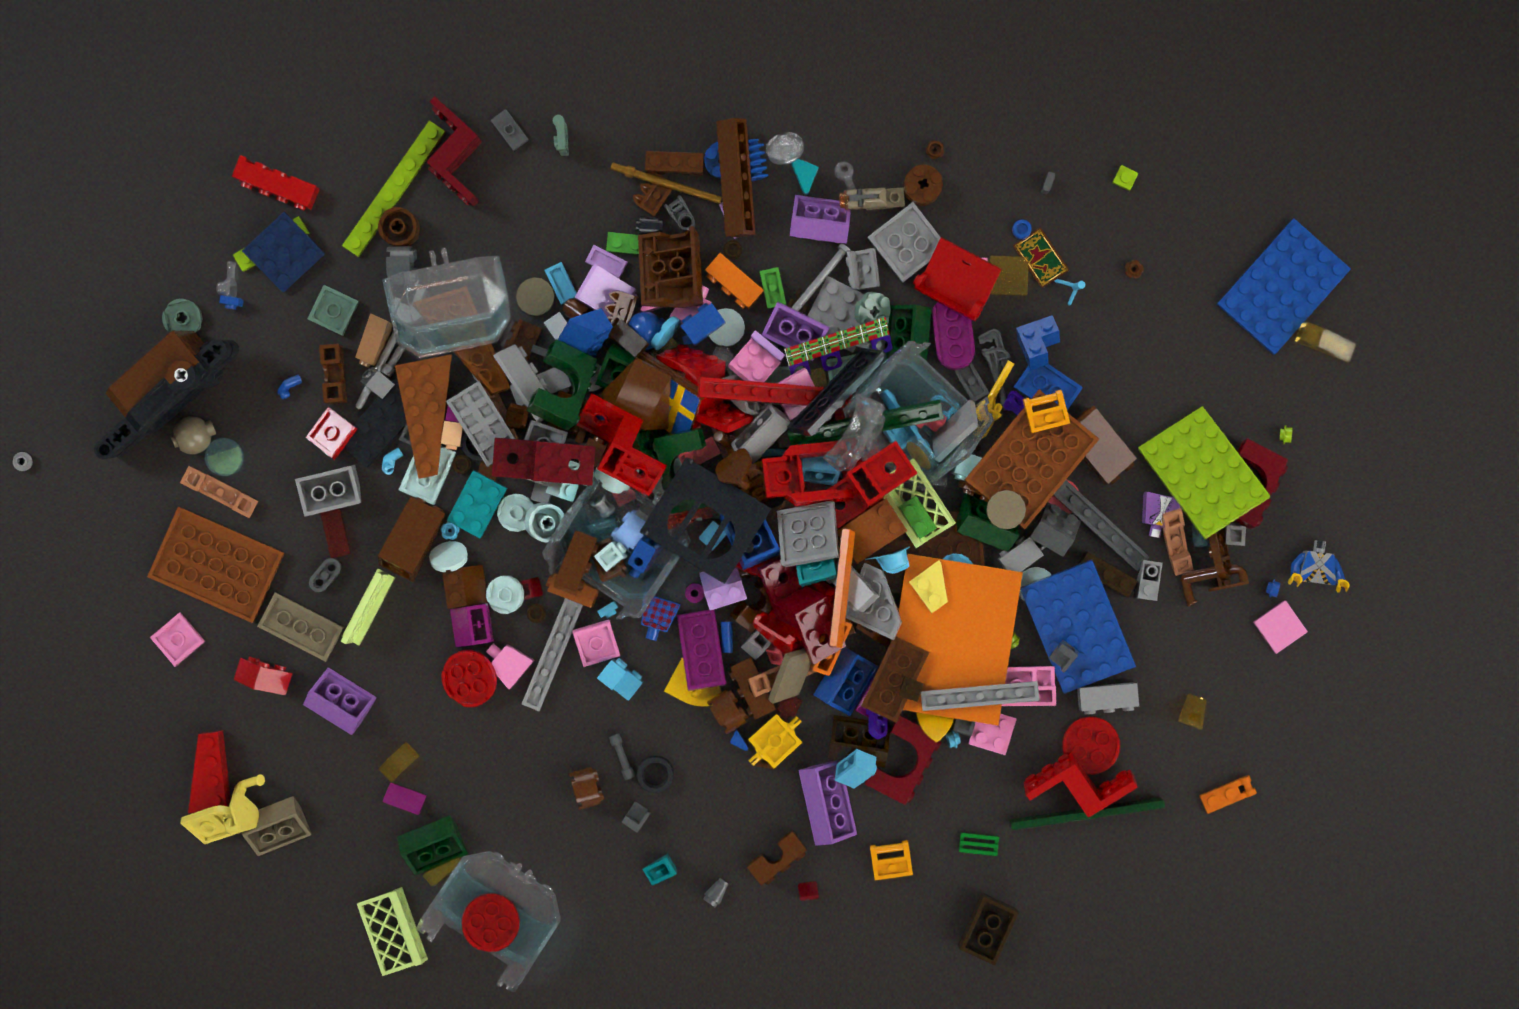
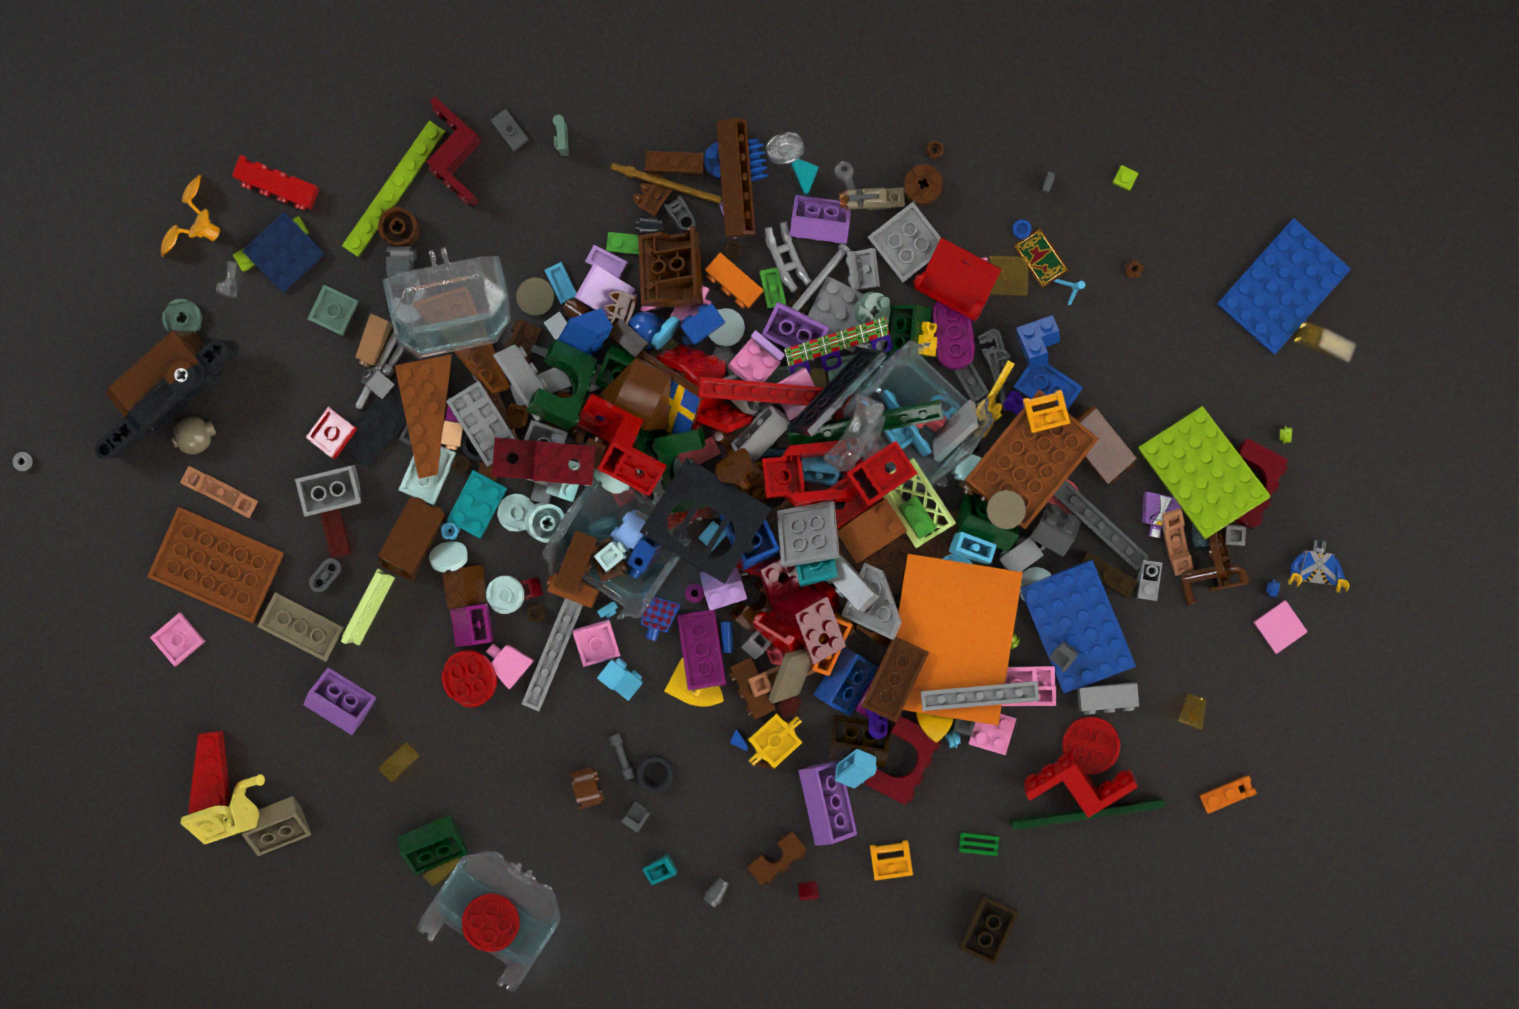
(201, 226): none -> light orange plant
(224, 457): clear light blue tile -> none
(231, 302): blue plate -> none
(262, 676): red brick -> none
(287, 384): blue arm -> none
(334, 373): reddish brown arch -> none
(389, 461): medium azure arm -> none
(404, 798): magenta slope -> none
(406, 924): yellowish green fence -> none
(602, 505): light grey bush -> none
(727, 711): reddish brown brick -> none
(788, 246): none -> light grey piece
(842, 588): orange tile -> none
(893, 562): medium azure piece -> none
(911, 689): dark brown plate -> none
(921, 453): tile -> none
(928, 336): none -> yellow plate
(931, 587): light yellow wing -> none
(972, 548): none -> medium azure brick

